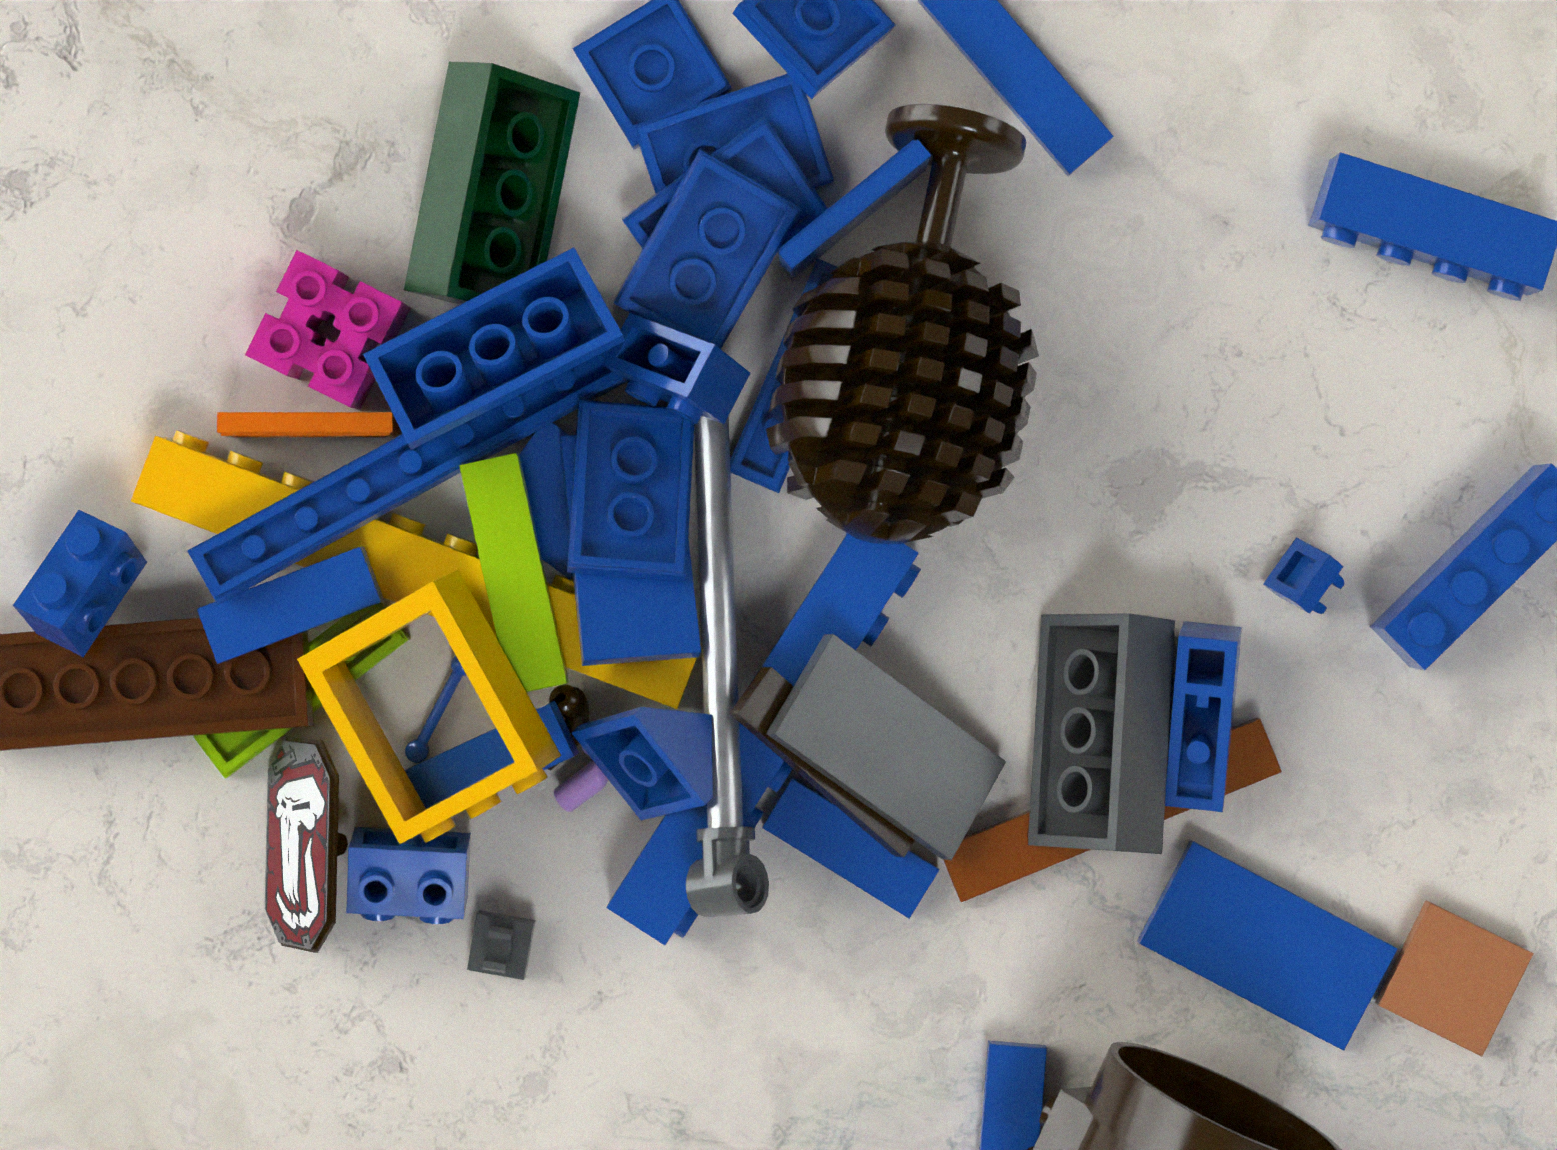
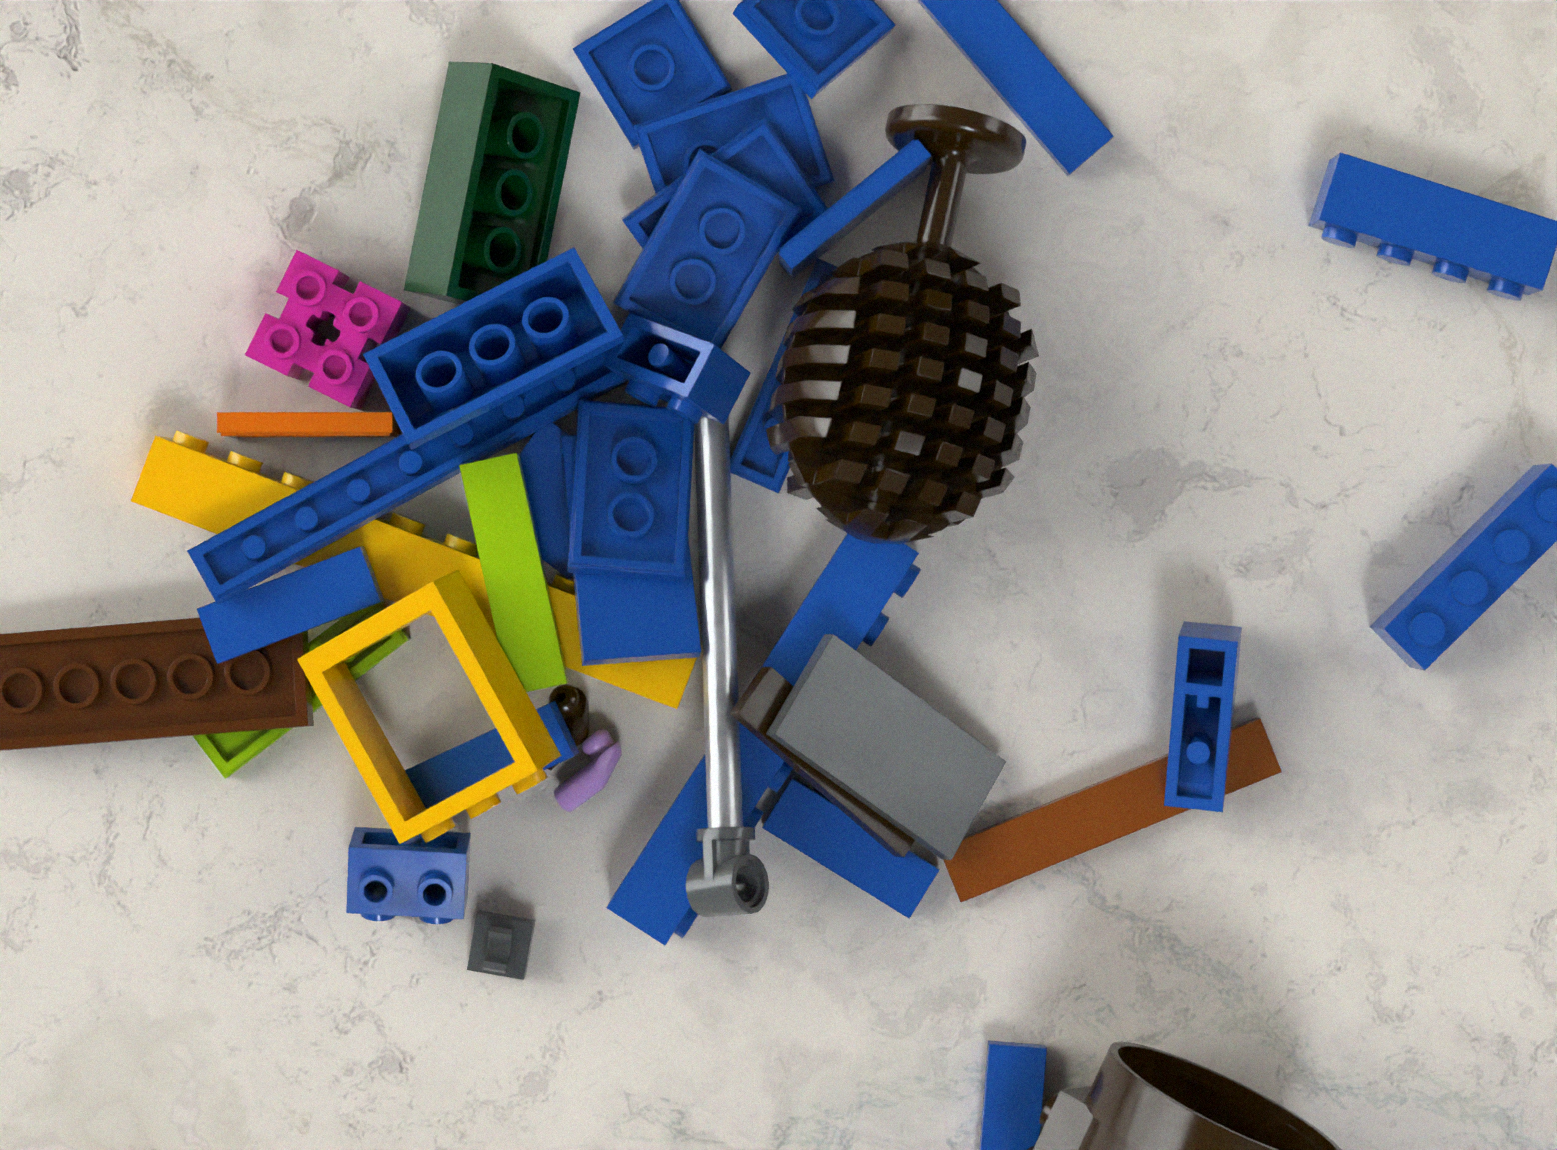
(80, 583): blue brick -> none
(302, 844): shield -> none
(418, 749): blue hinge -> none
(653, 758): blue slope -> none
(1101, 732): dark grey slope -> none
(1267, 945): blue tile -> none
(1304, 576): blue tile -> none
(1453, 978): nougat tile -> none

